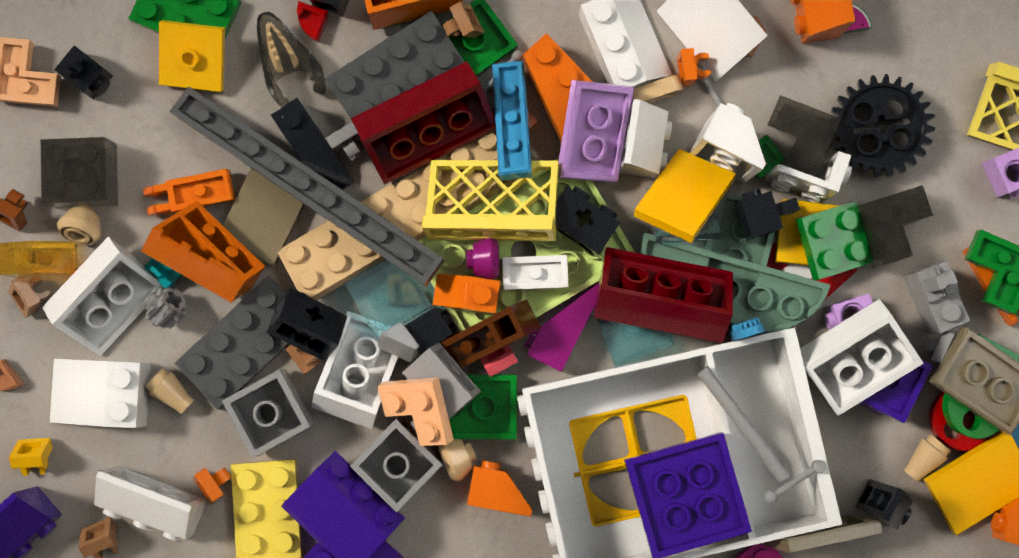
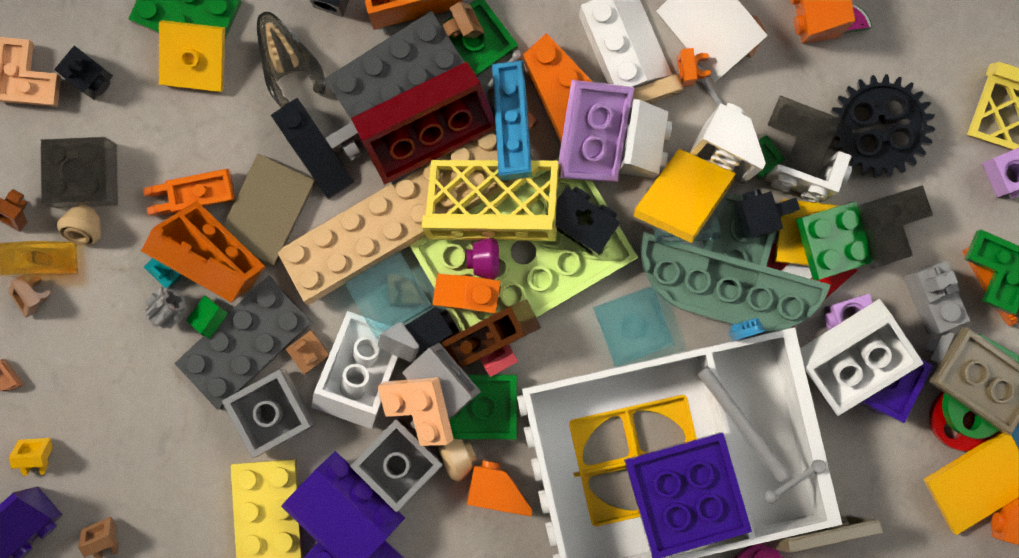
(100, 393): white slope -> none
(102, 297): white slope -> none
(148, 502): white slope -> none
(169, 390): tan cone -> none
(207, 317): none -> green tile
(210, 485): orange tile -> none
(307, 324): black brick -> none
(308, 187): dark grey plate -> none
(312, 20): red tile -> none
(535, 272): white plate -> none
(559, 334): magenta slope -> none
(664, 295): dark red slope -> none
(885, 503): black slope -> none
(927, 457): tan cone -> none

